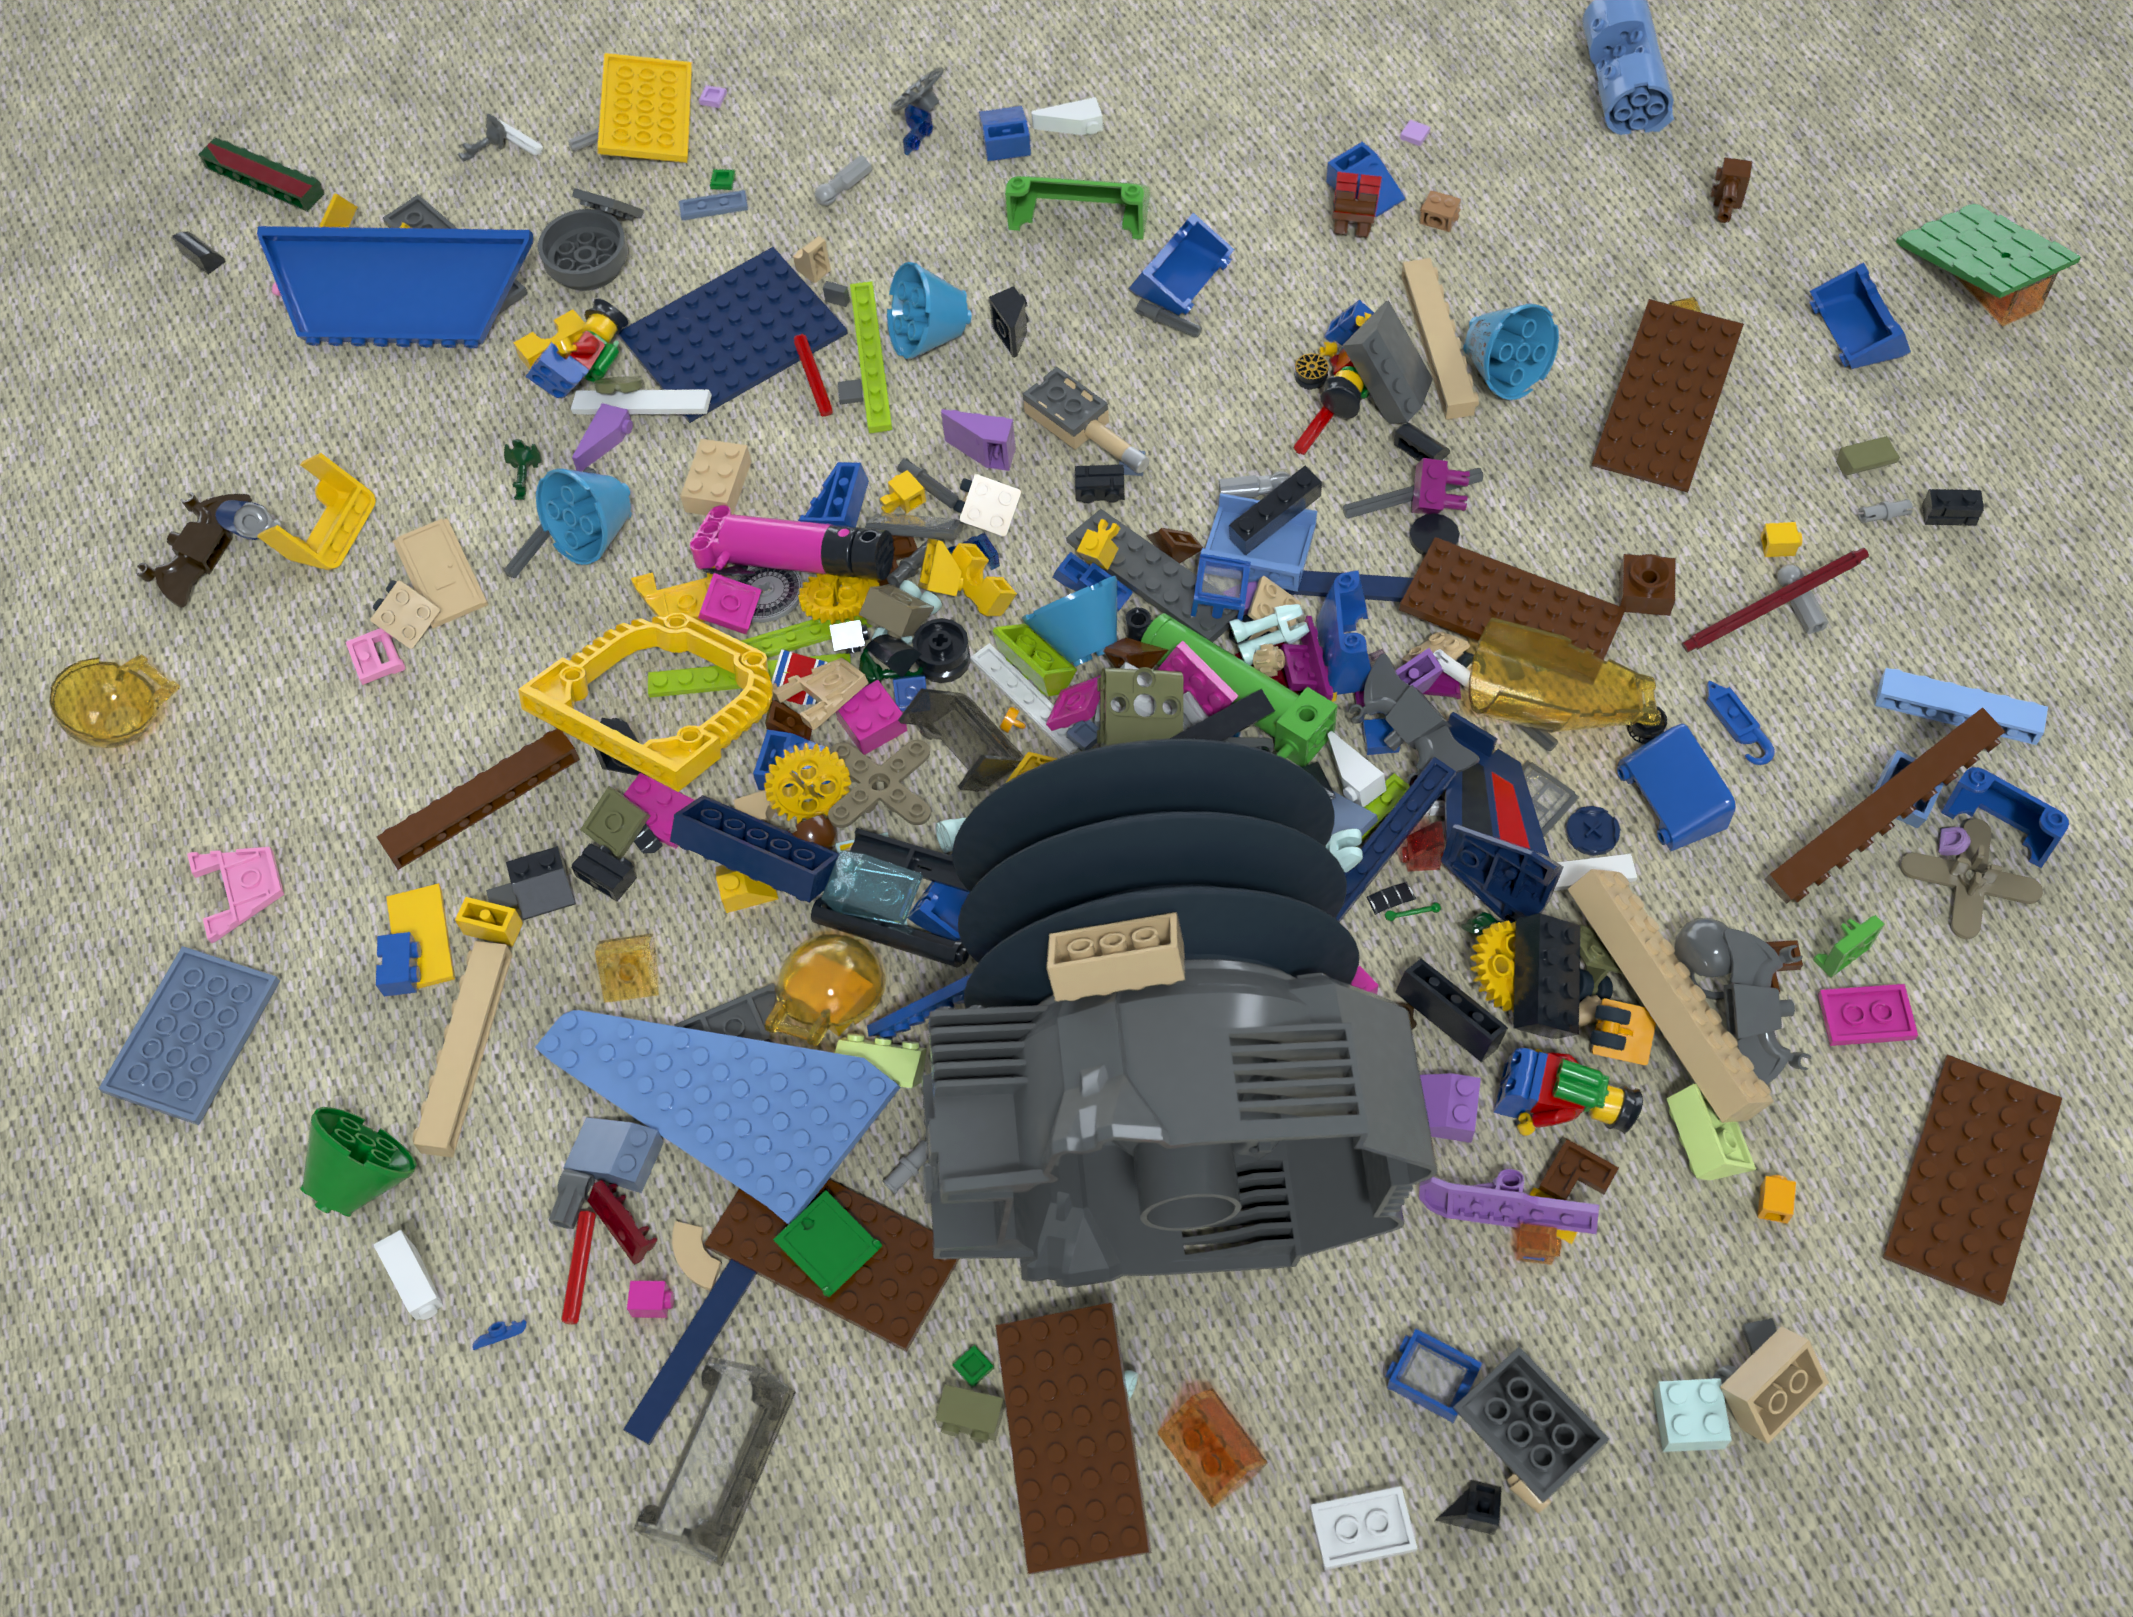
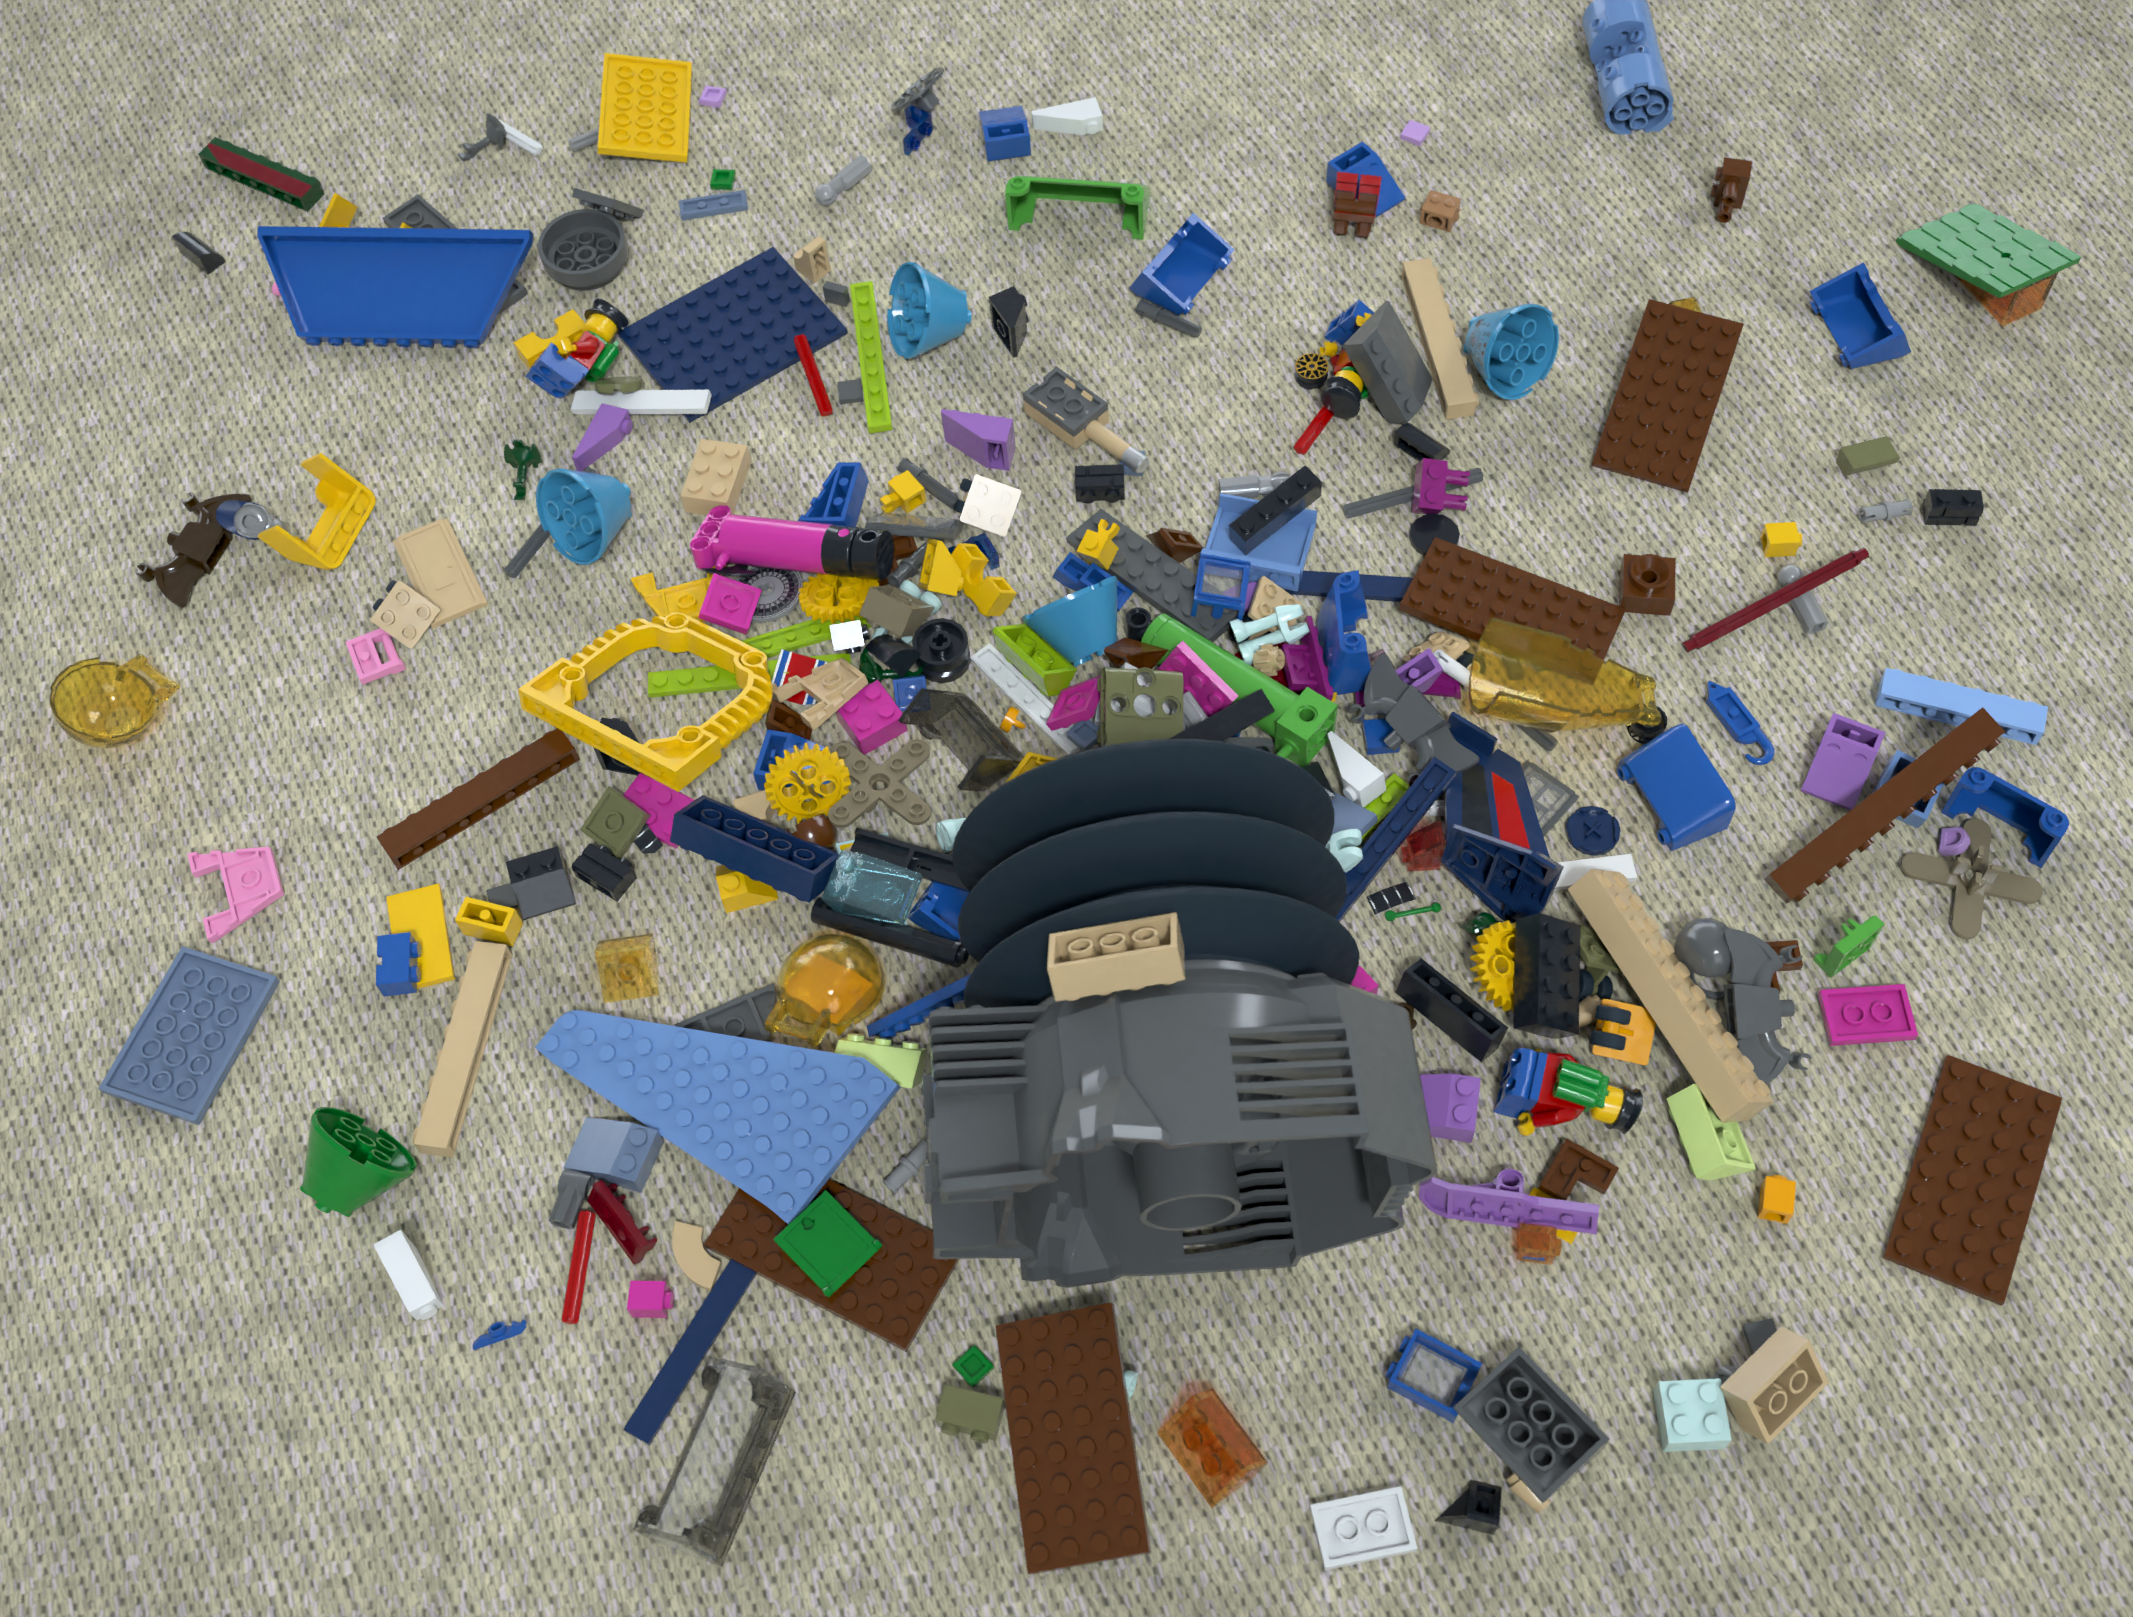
(1843, 761): none -> medium lavender slope

